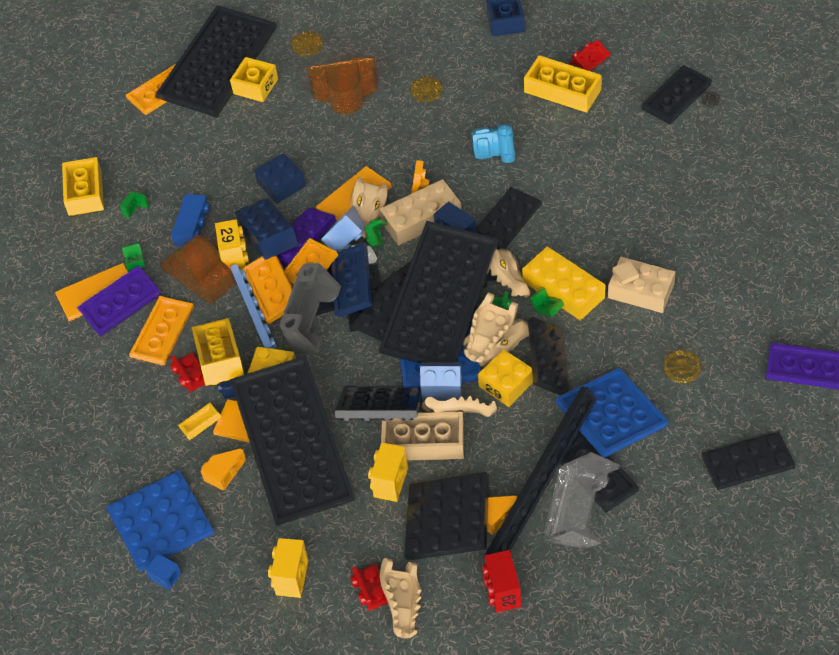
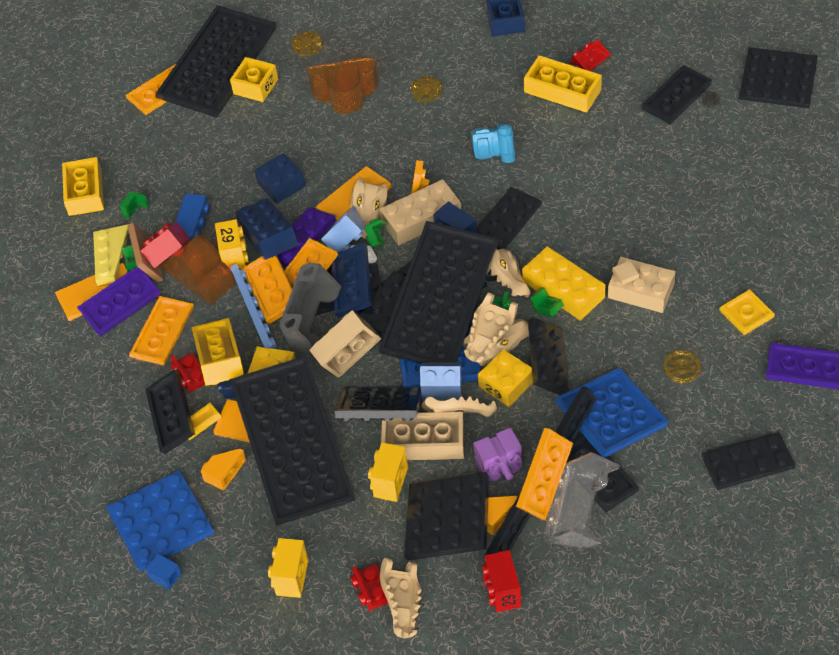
(108, 252): none -> light yellow wing
(137, 238): none -> medium nougat tile
(163, 245): none -> brick
(170, 411): none -> black plate
(345, 344): none -> tan brick
(498, 455): none -> medium lavender brick
(544, 474): none -> light orange tile
(746, 312): none -> yellow tile
(778, 77): none -> black plate

